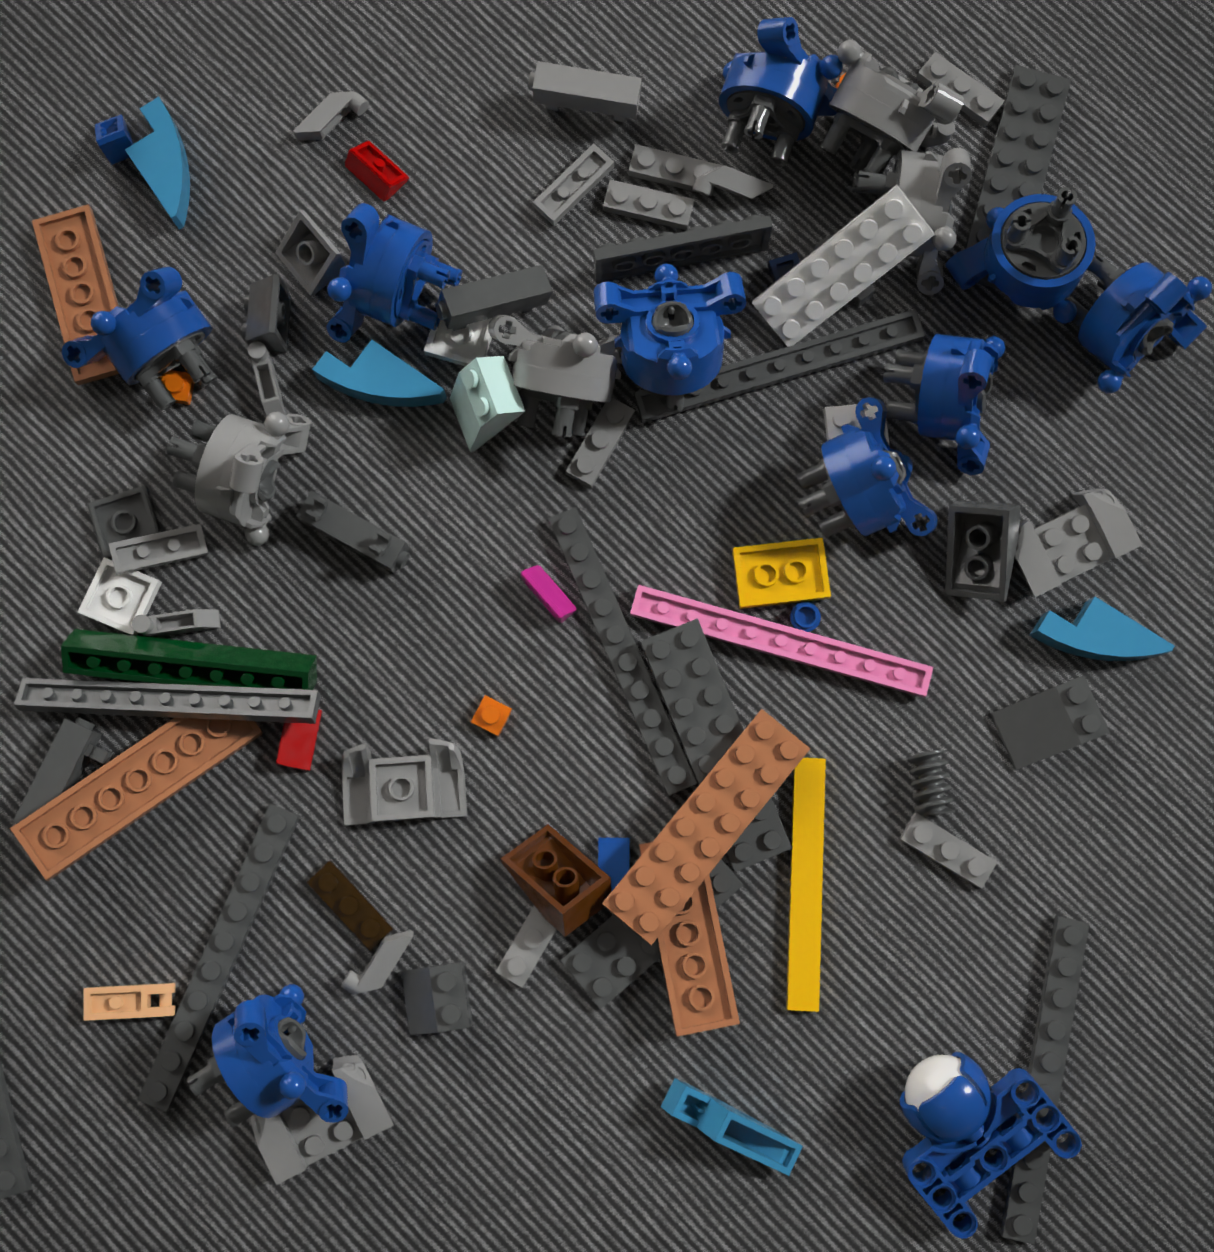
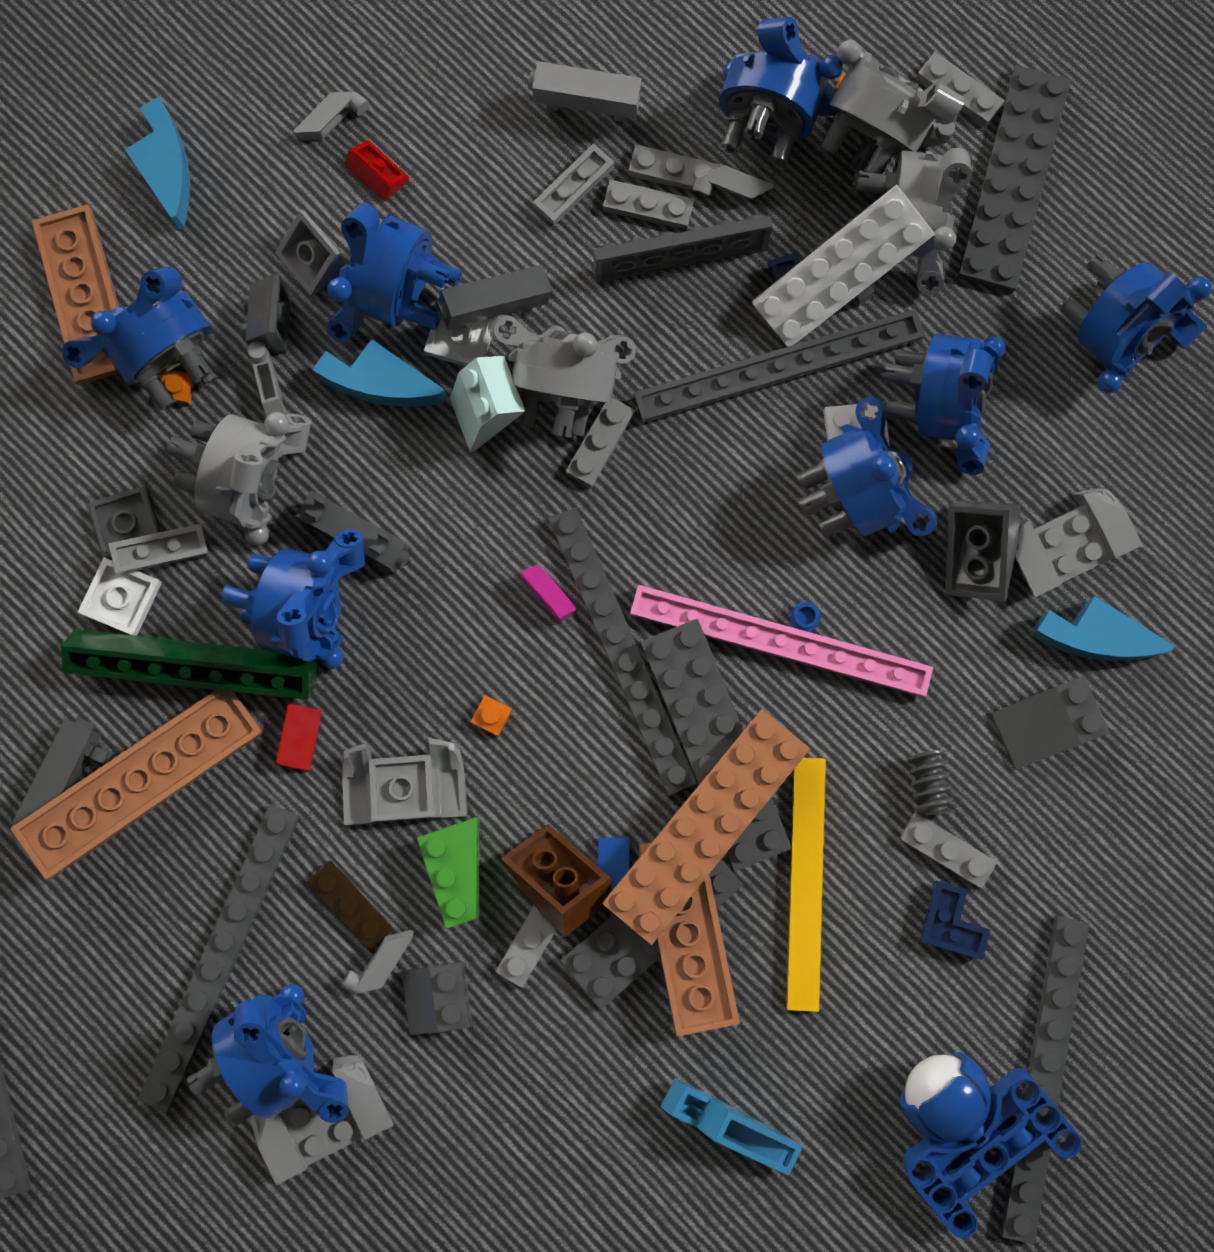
(113, 138): blue slope -> none
(128, 1001): light nougat plate -> none
(168, 700): dark grey plate -> none
(177, 622): light grey piece -> none
(299, 599): none -> blue piece
(454, 870): none -> bright green wedge
(671, 330): blue piece -> none
(781, 573): yellow plate -> none
(944, 927): none -> dark blue plate
(1033, 252): piece -> none

